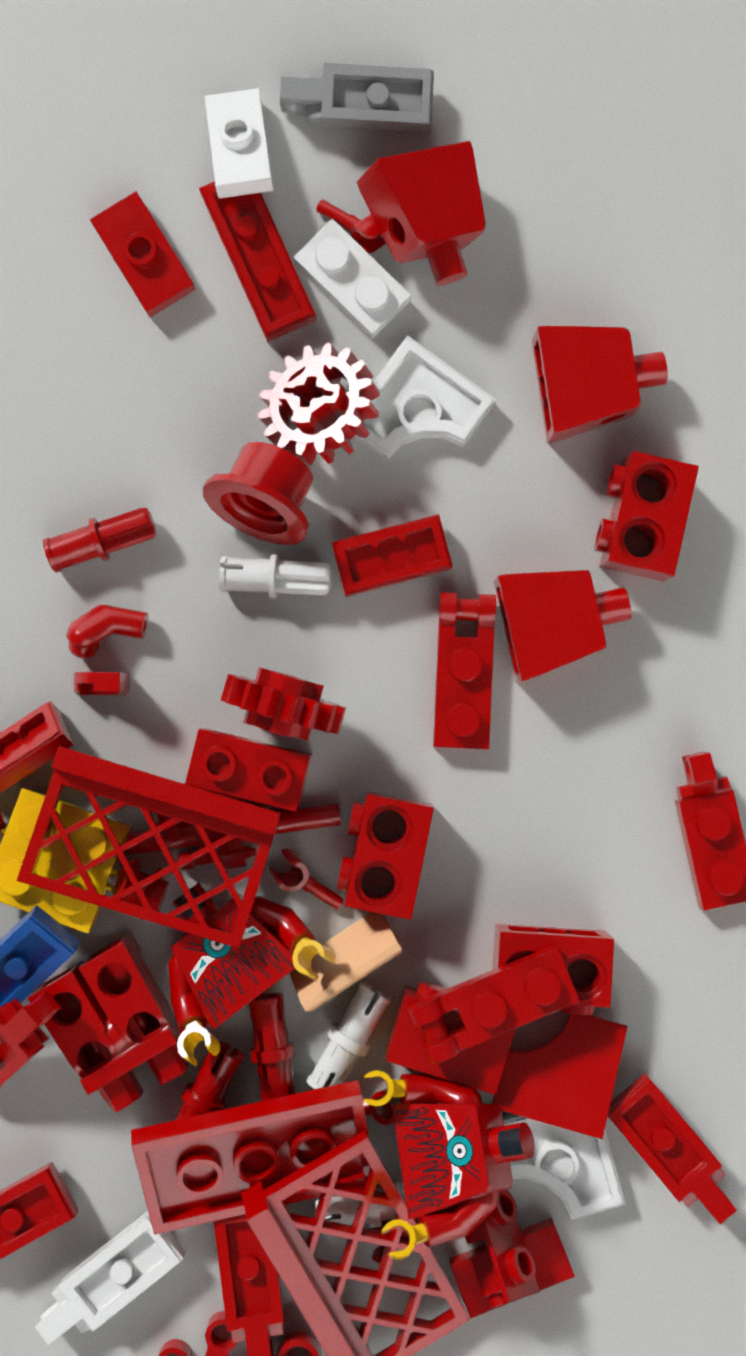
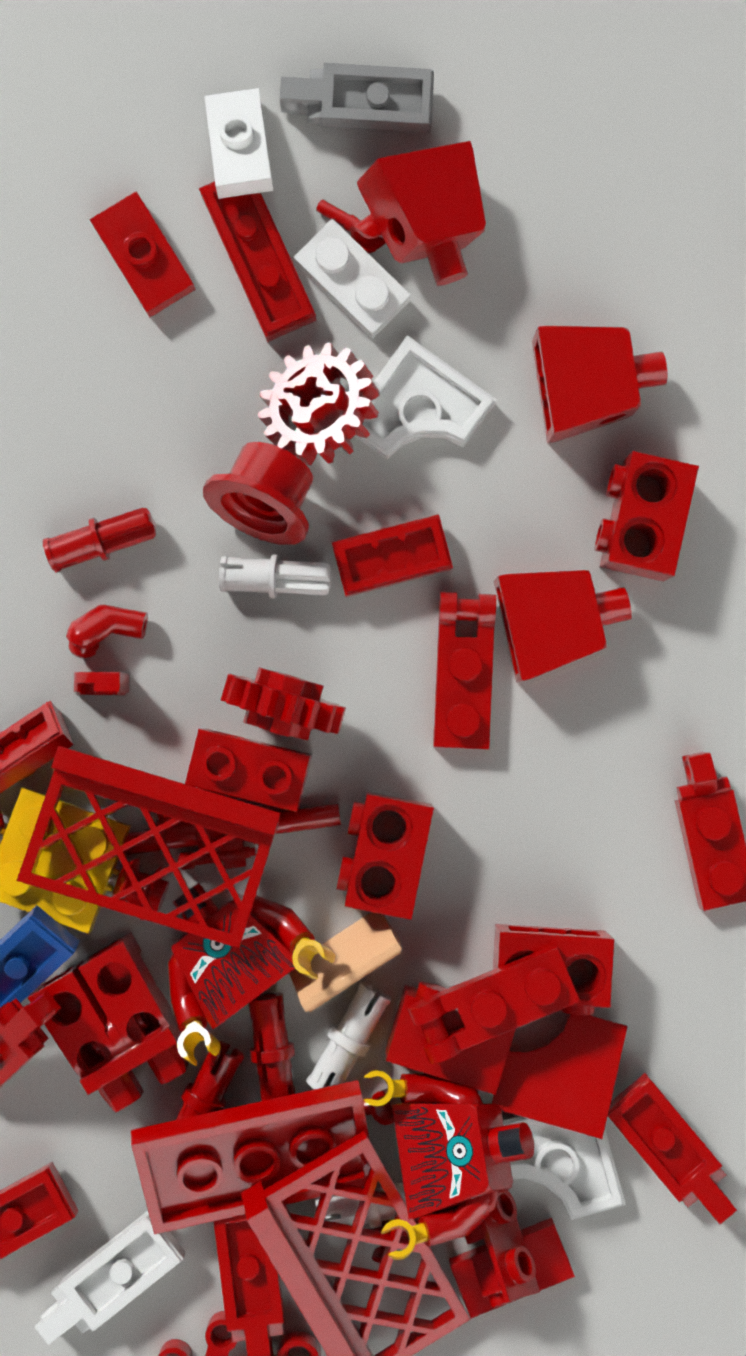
(299, 878): red hand -> none

